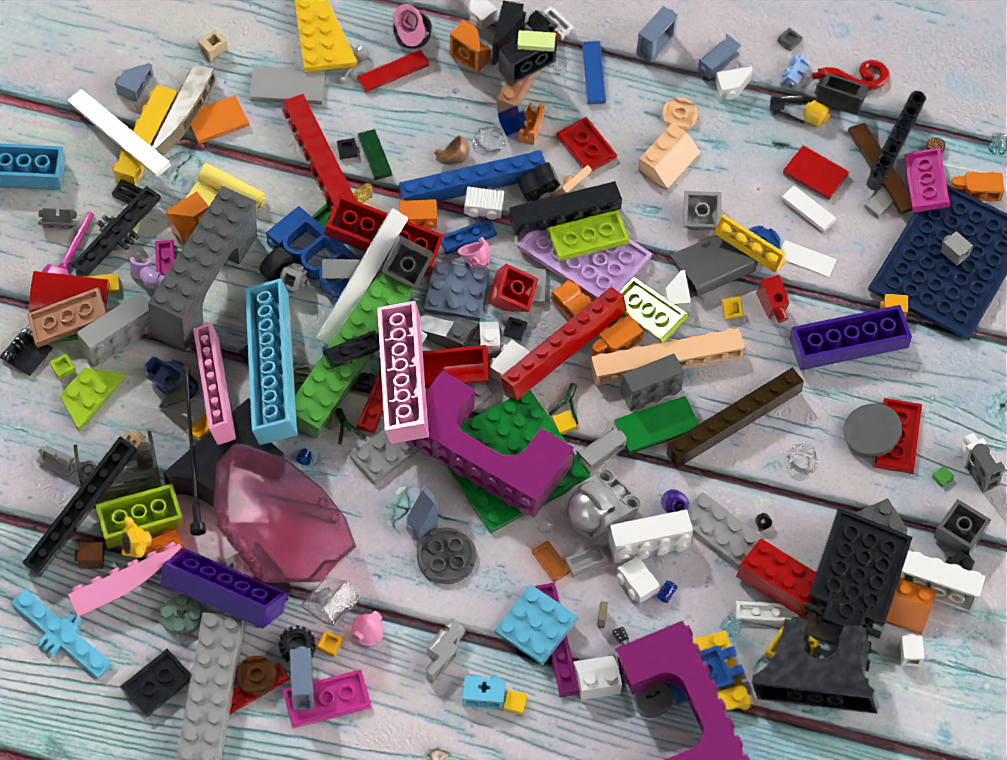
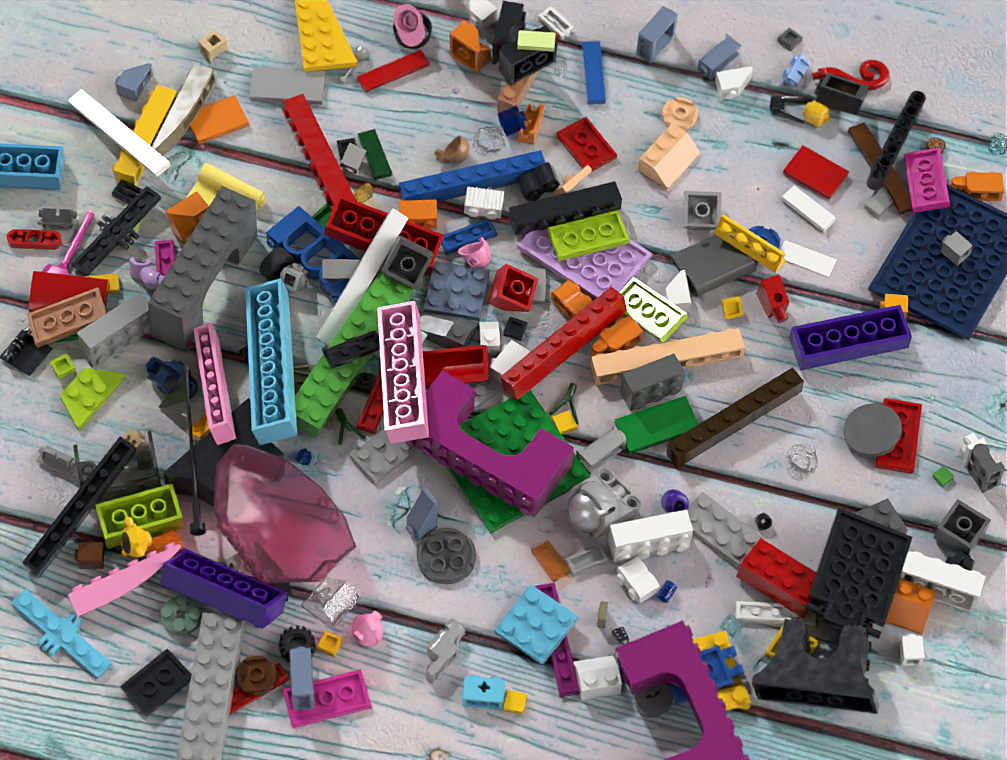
(47, 245): none -> red beam
(352, 159): none -> light grey brick
(539, 19): black brick -> none

